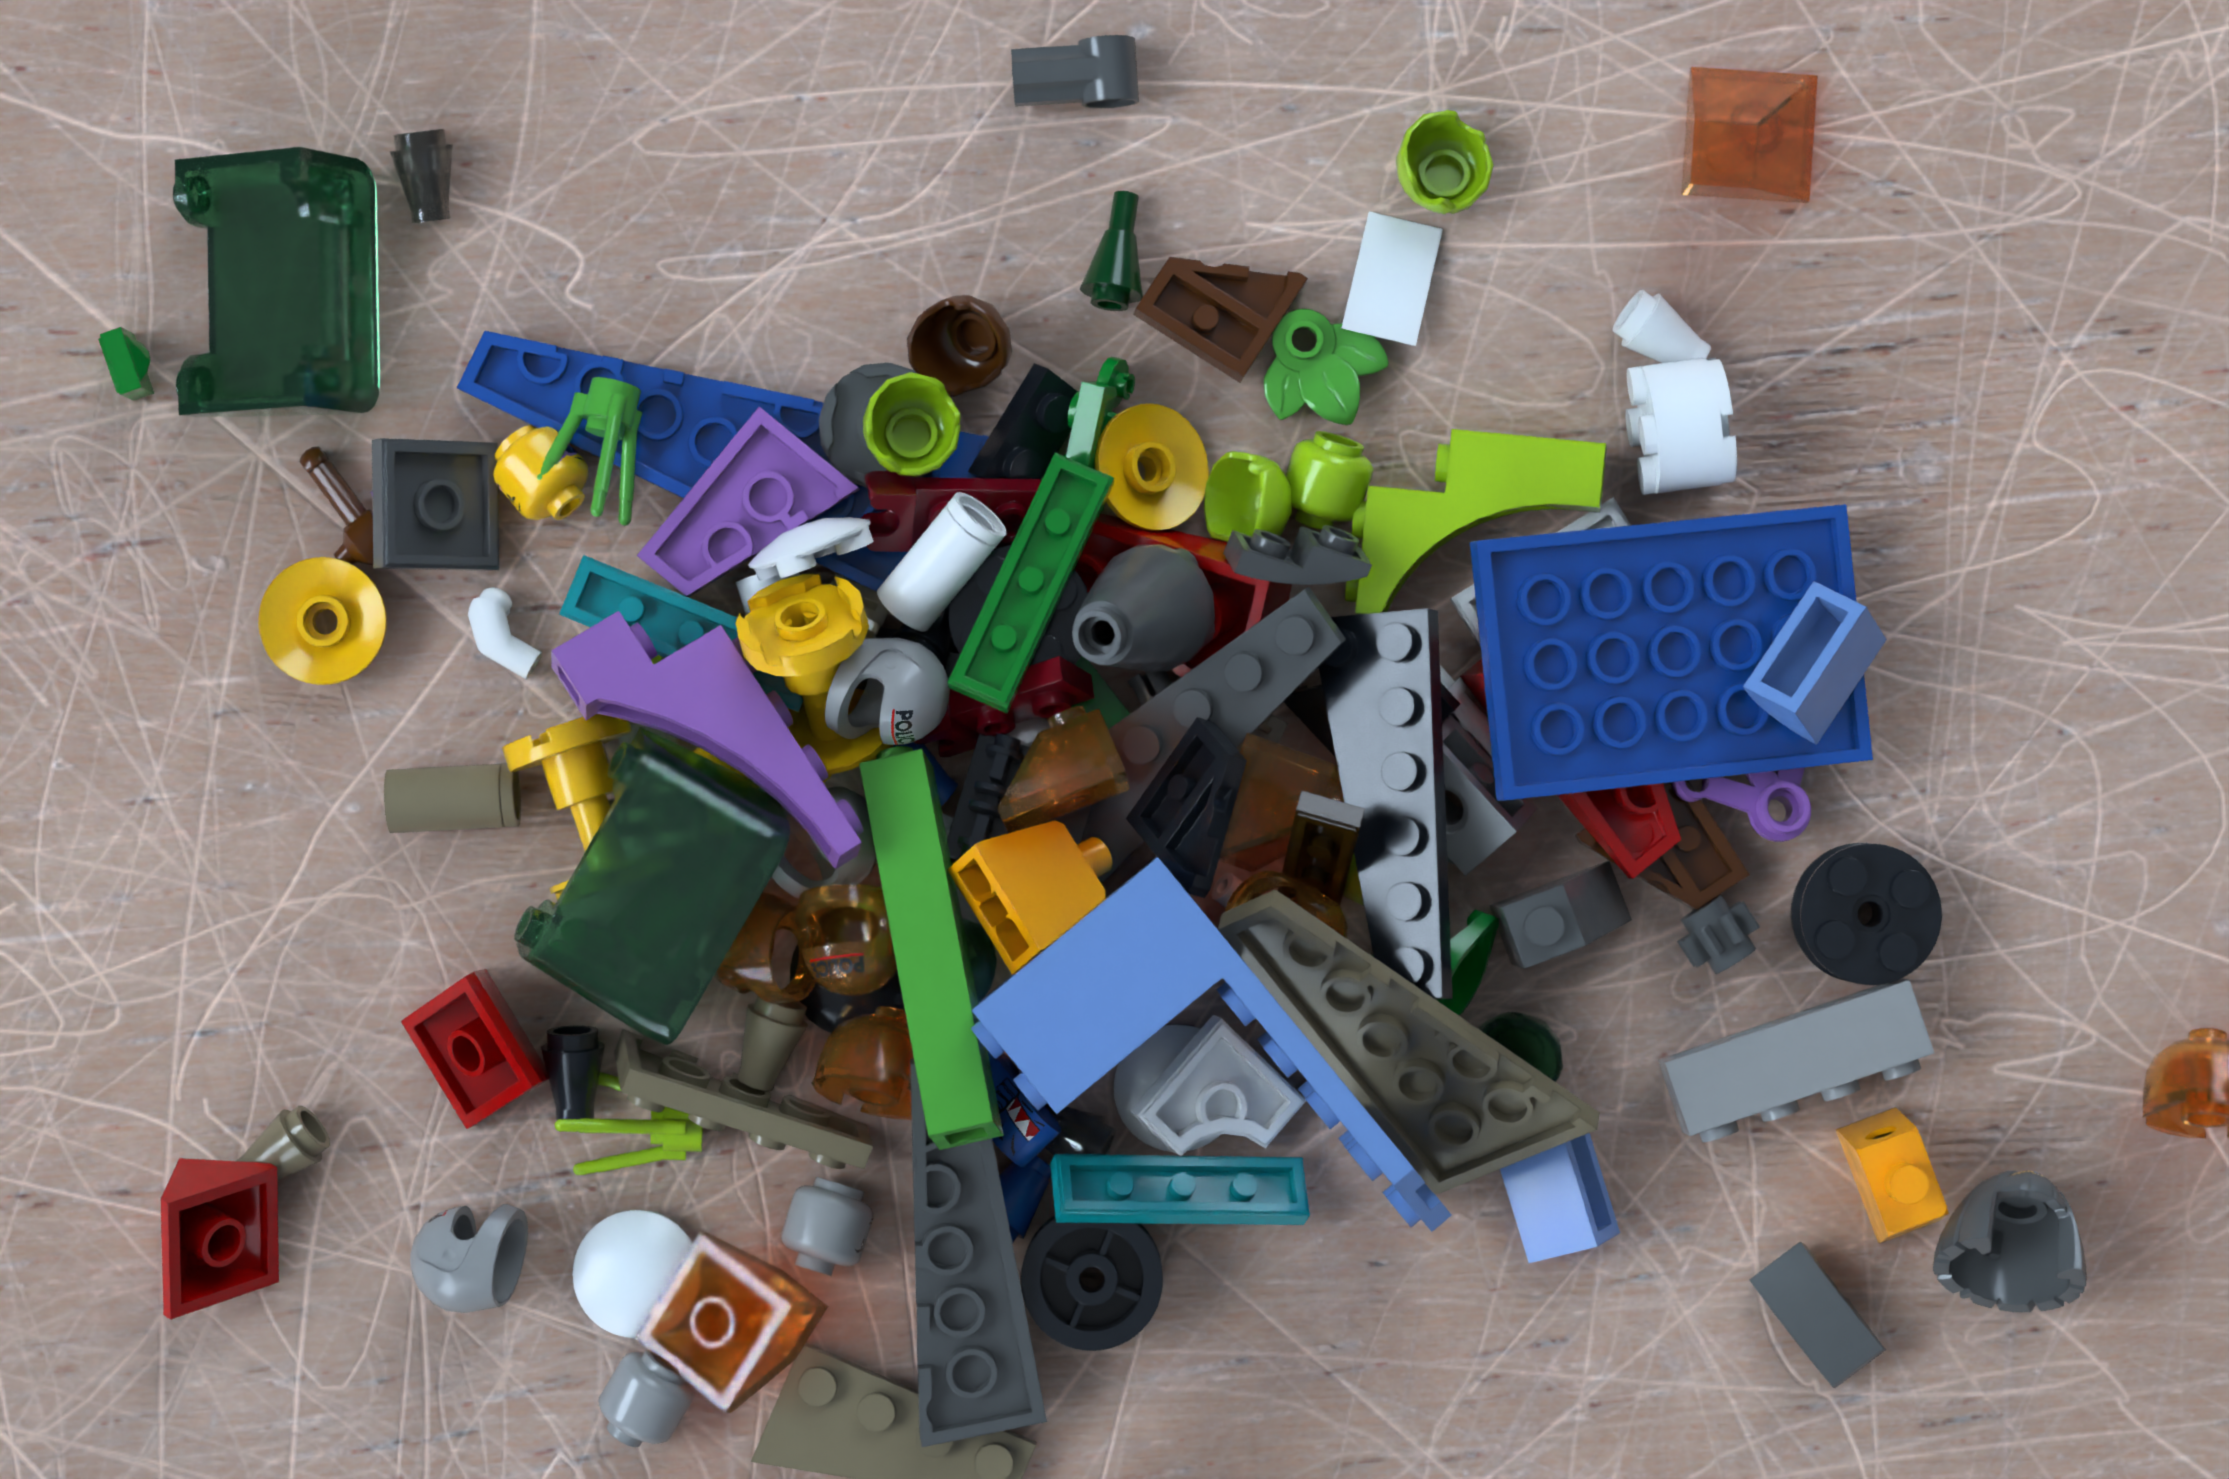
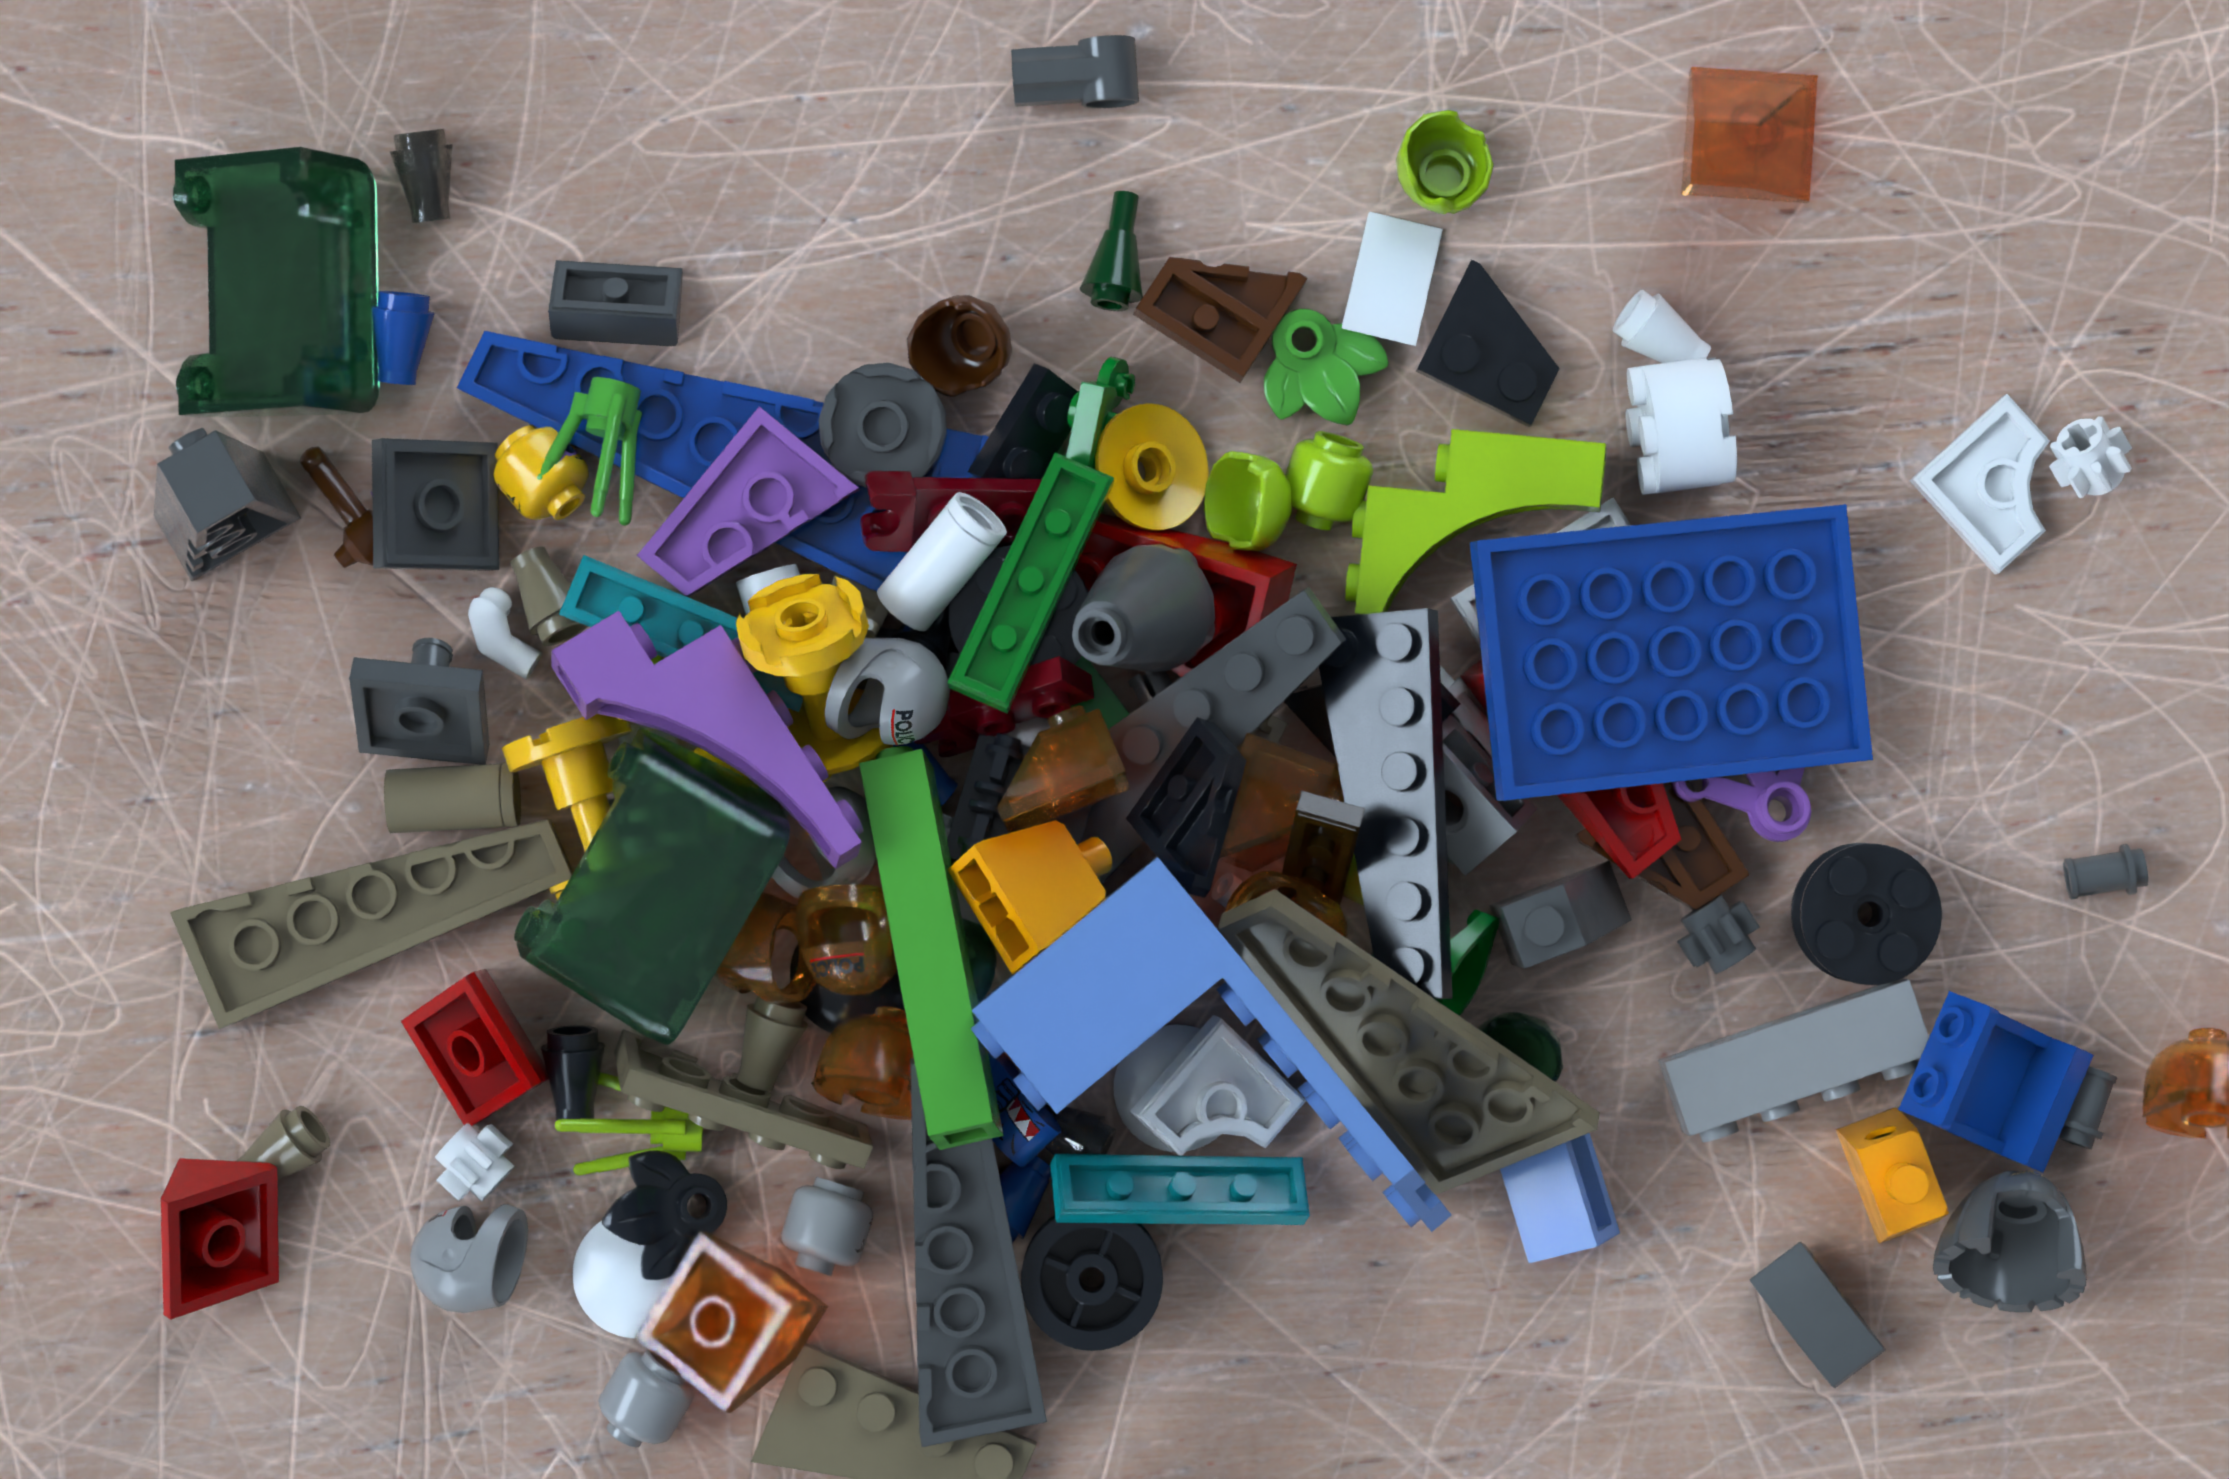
(127, 363): green tile -> none
(217, 500): none -> dark grey wedge
(290, 616): yellow dish -> none
(318, 929): none -> dark tan wing
(400, 334): none -> blue cone
(420, 706): none -> dark grey tile
(474, 1162): none -> white gear
(543, 594): none -> dark tan cone
(615, 303): none -> dark grey slope
(658, 1214): none -> black plate
(798, 547): white dish -> none
(911, 424): lime hair -> none
(1314, 557): dark grey slope -> none
(1489, 351): none -> black wing
(1815, 661): medium blue brick -> none
(1985, 484): none -> white tile
(1995, 1082): none -> blue panel
(2088, 1108): none -> dark grey pin
(2090, 457): none -> white gear
(2106, 873): none -> dark grey pin

